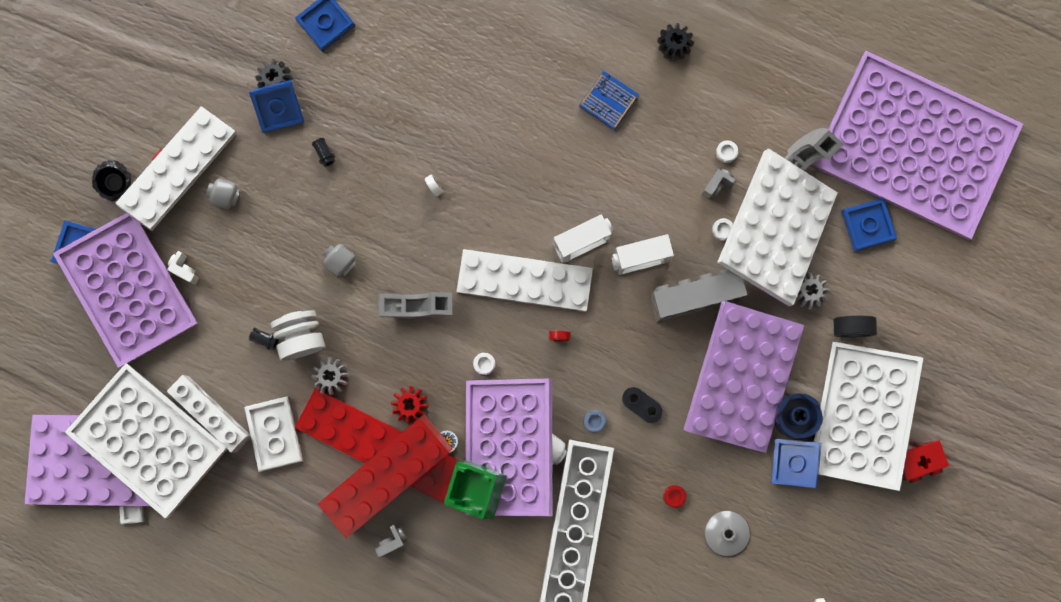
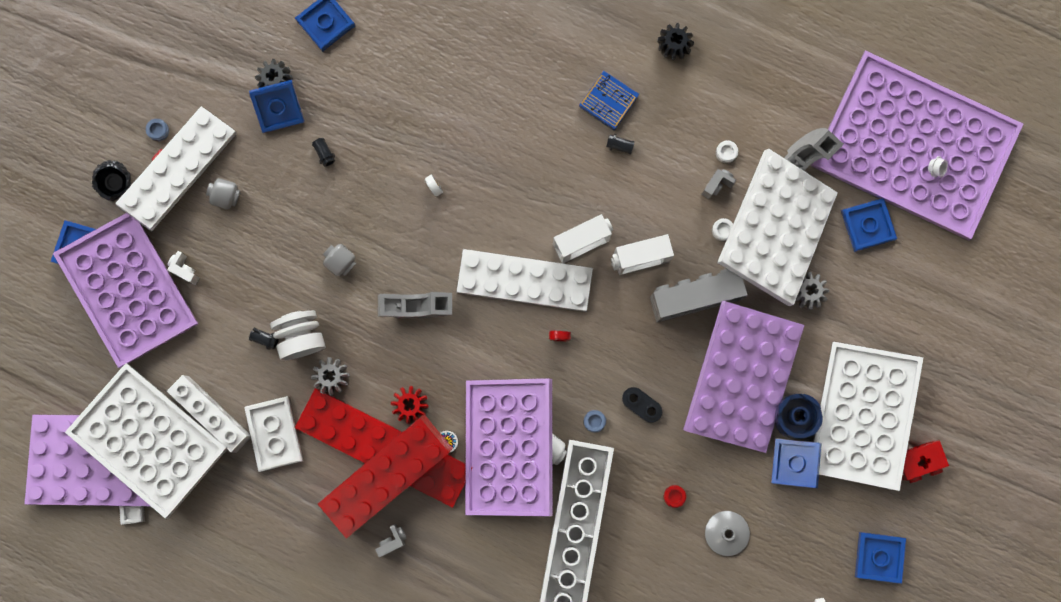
(157, 129): none -> sand blue tile
(475, 489): green container -> none
(484, 363): white tile -> none
(620, 144): none -> black pin
(855, 326): black tyre -> none
(880, 557): none -> blue plate
(938, 167): none -> white plate

